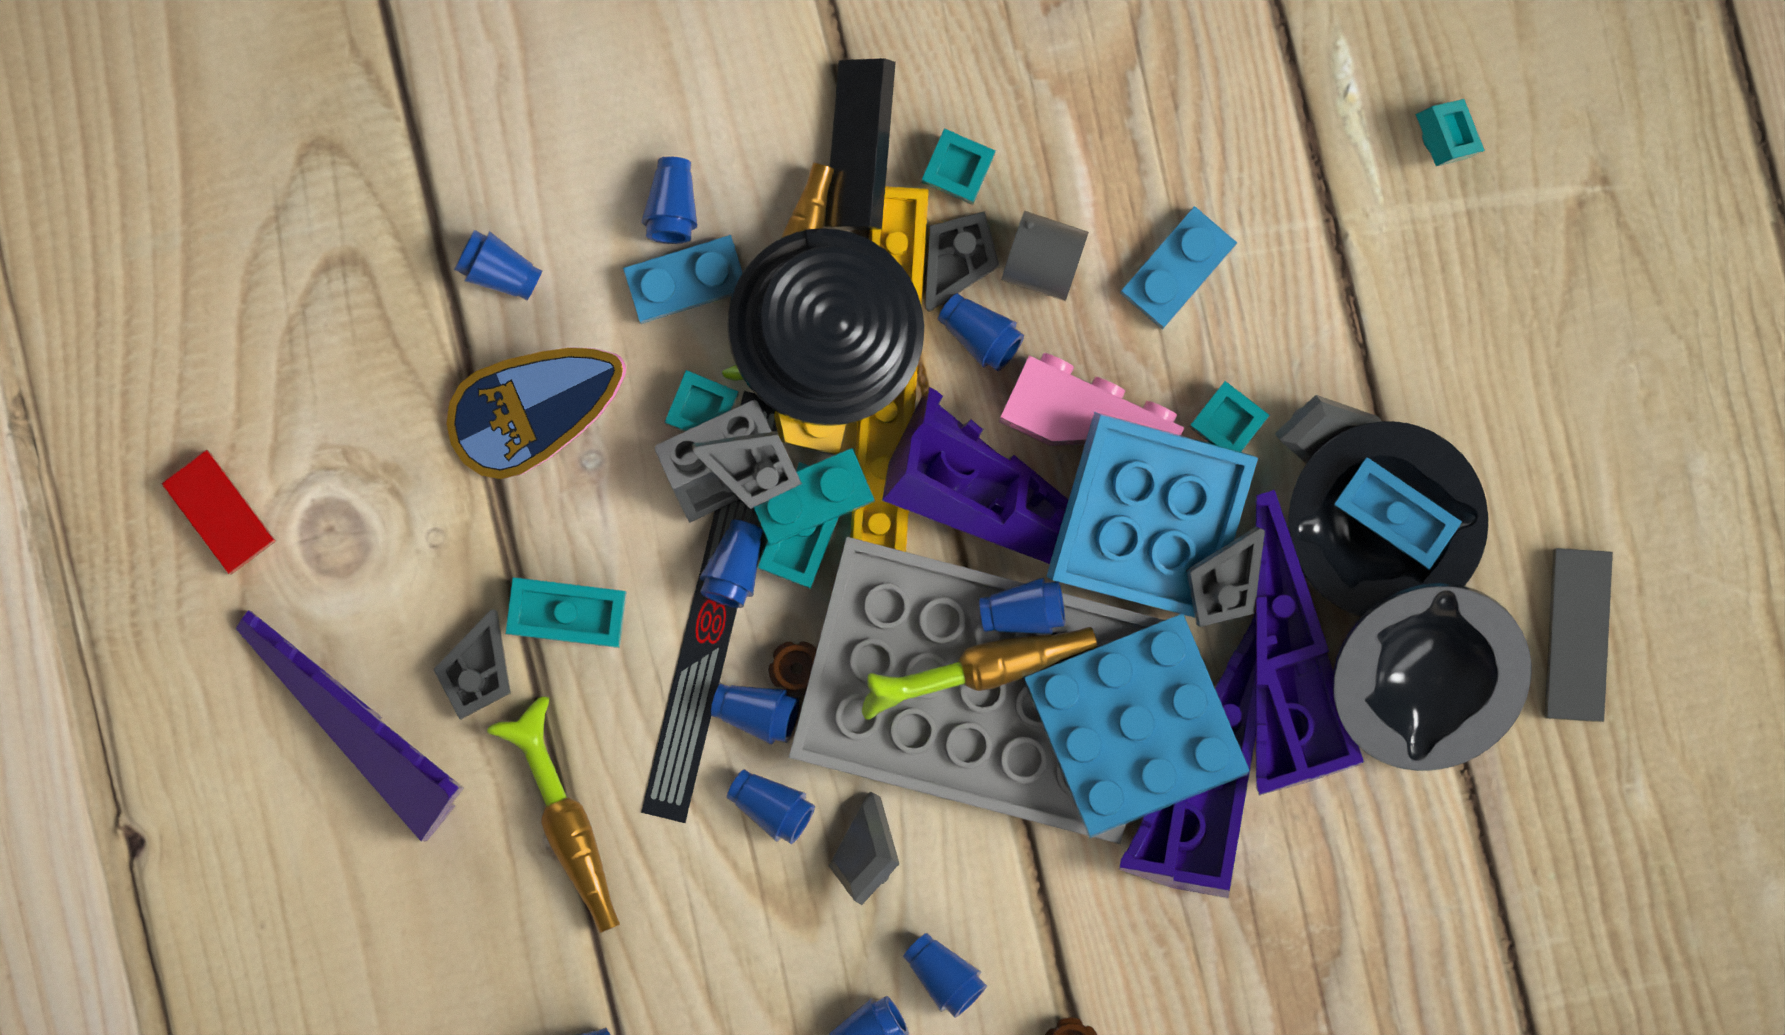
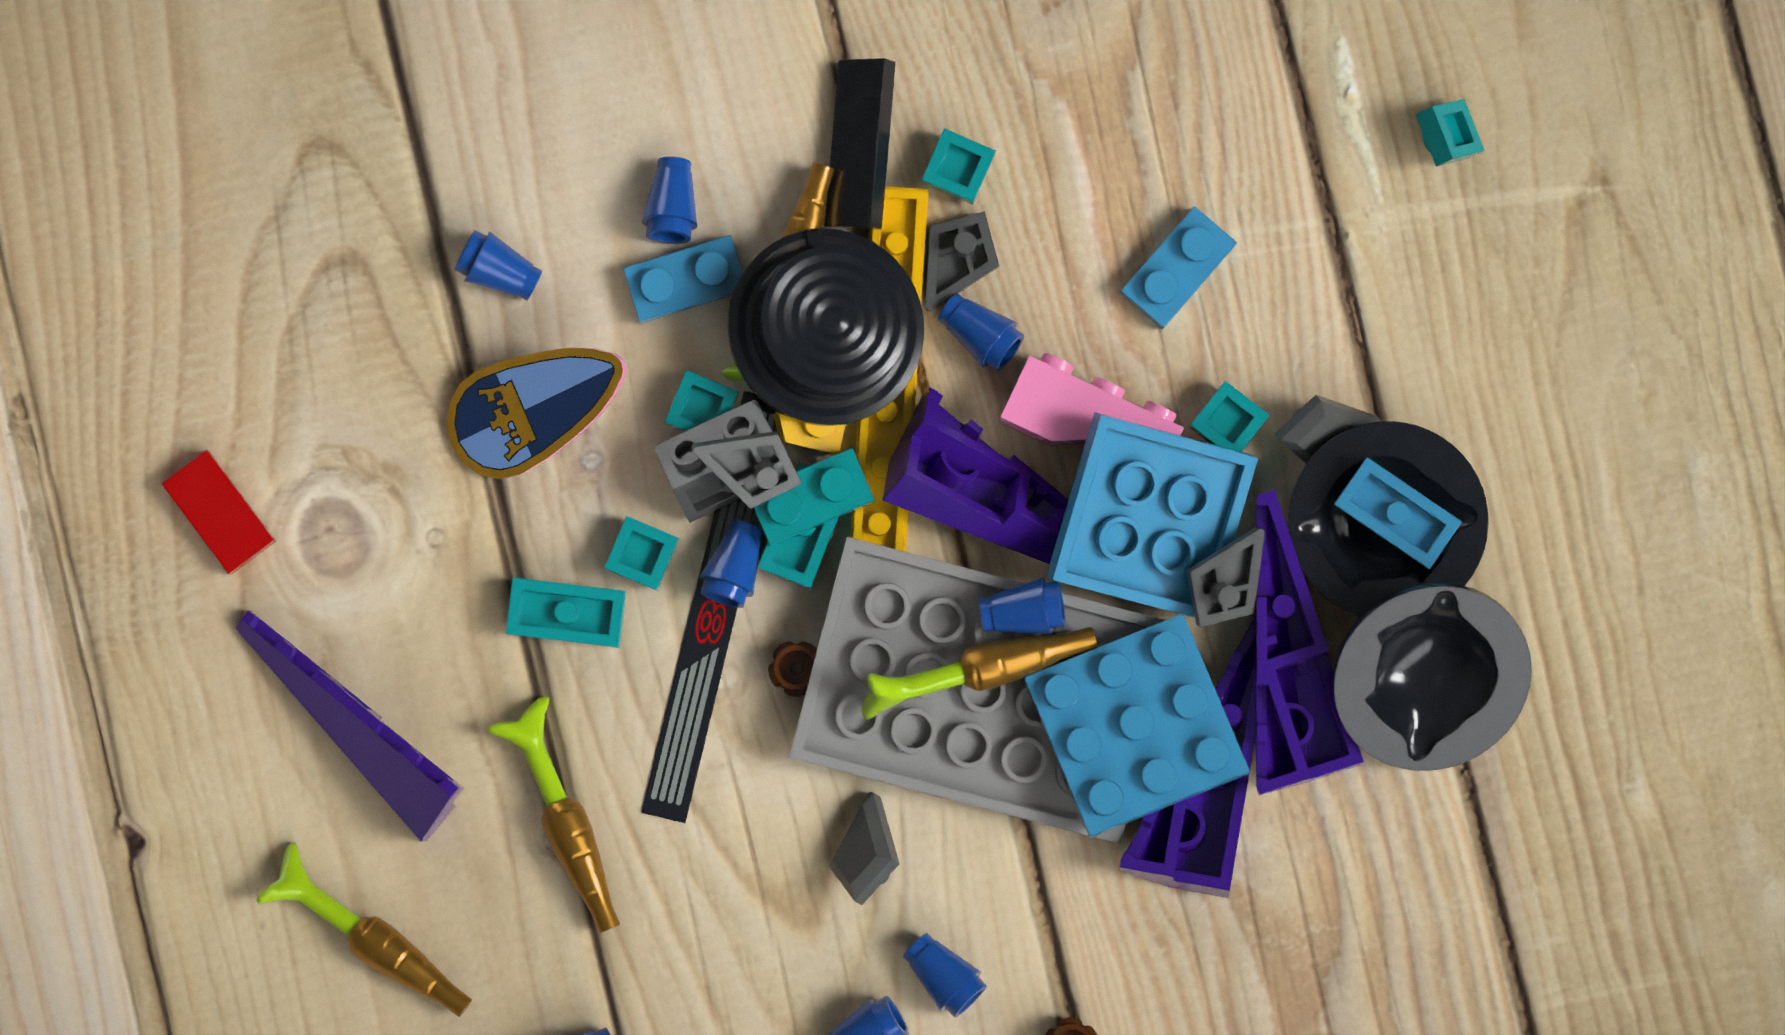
(368, 938): none -> pearl gold piece
(476, 668): dark grey piece -> none
(642, 553): none -> teal plate
(758, 711): blue cone -> none
(771, 805): blue cone -> none
(1044, 255): dark grey piece -> none
(1578, 635): dark grey tile -> none

